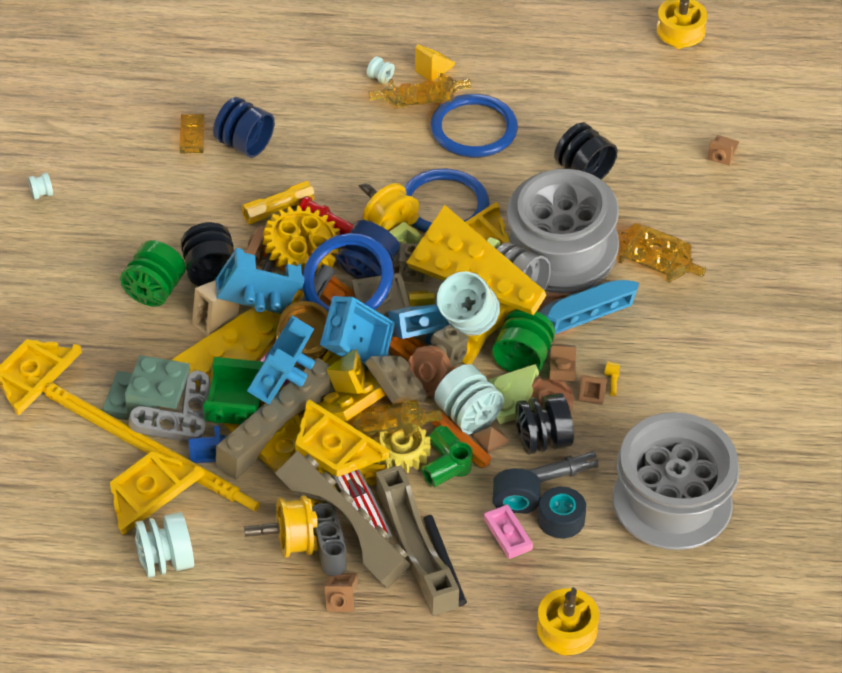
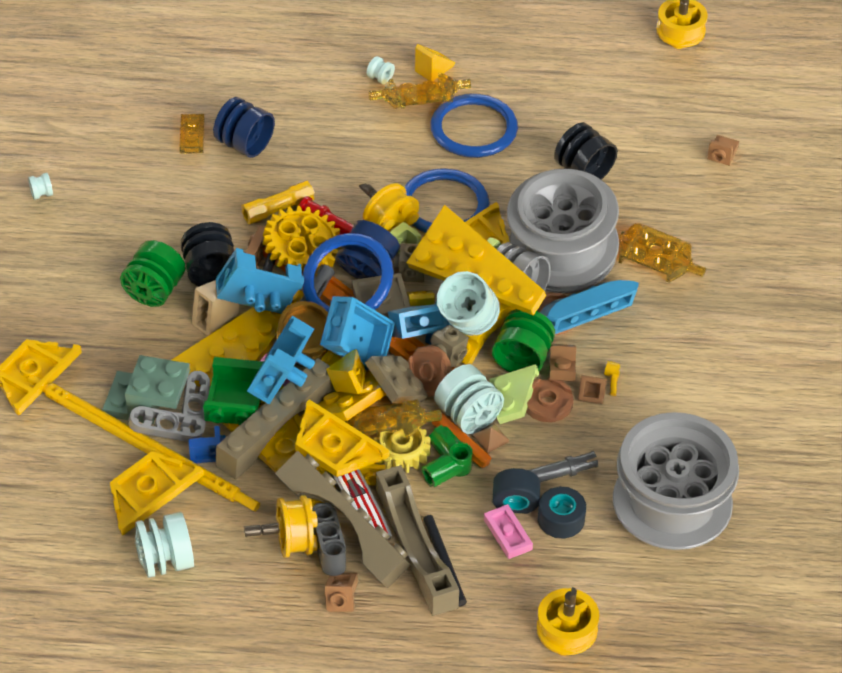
(544, 423): black wheel -> none

